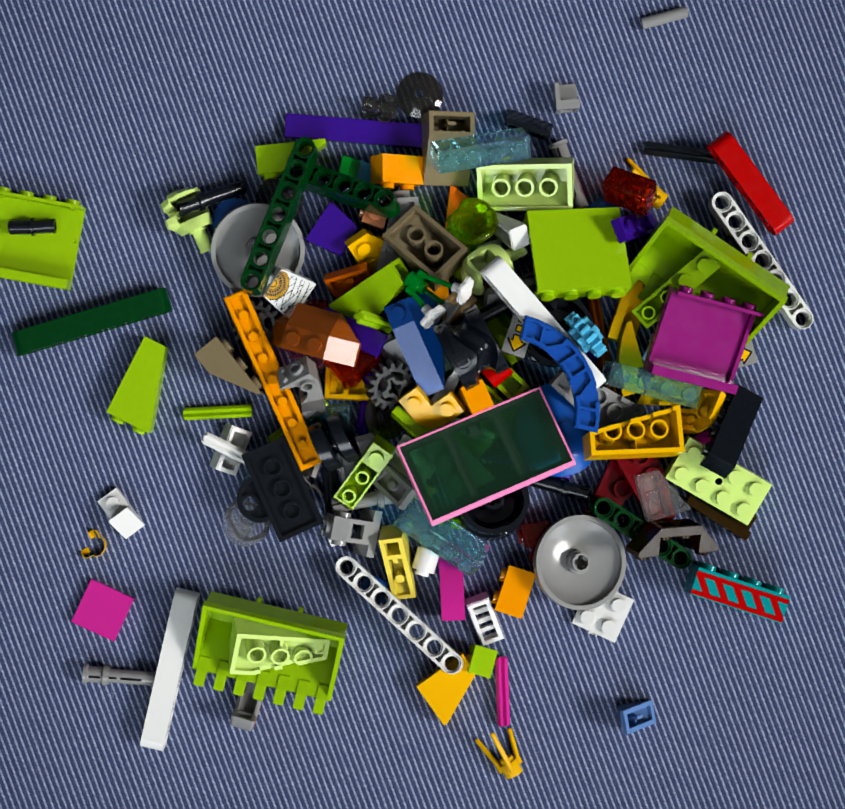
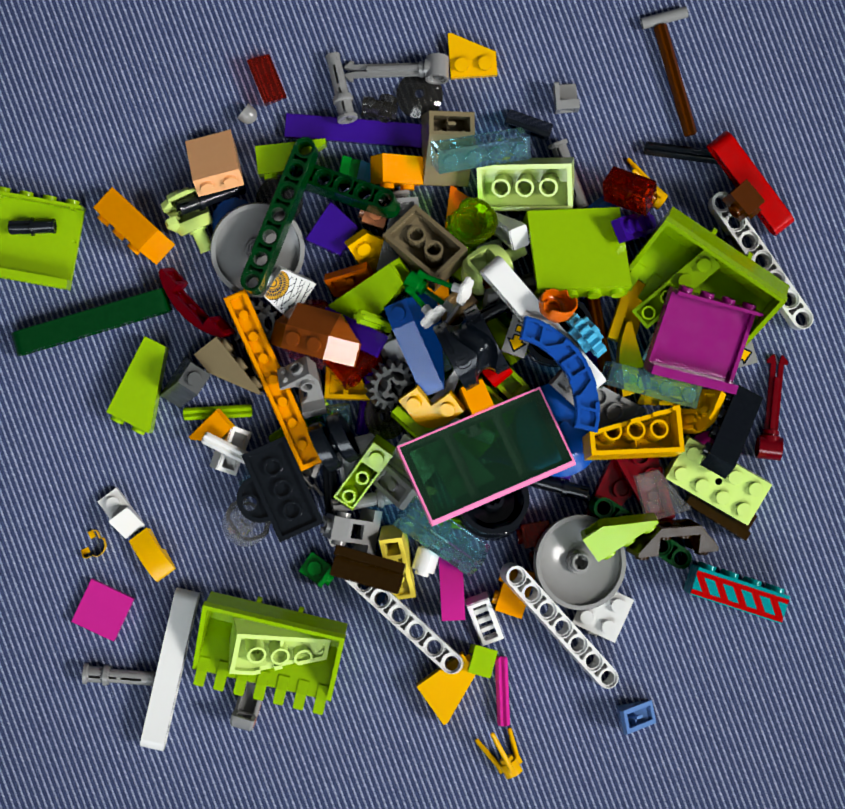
(133, 226): none -> light orange wedge
(151, 555): none -> yellow slope
(174, 287): none -> dark red slope
(185, 383): none -> dark grey slope
(214, 163): none -> light nougat brick
(216, 424): none -> light orange tile
(248, 114): none -> light grey hinge
(266, 79): none -> clear red slope
(317, 570): none -> green bracket
(343, 100): none -> light grey pin
(367, 569): none -> dark brown panel
(434, 70): none -> light grey piece
(470, 59): none -> yellow wing
(557, 305): none -> orange hair
(569, 630): none -> white beam
(612, 533): none -> lime slope
(675, 79): none -> reddish brown axle
(743, 201): none -> reddish brown brick
(769, 444): none -> dark red piece

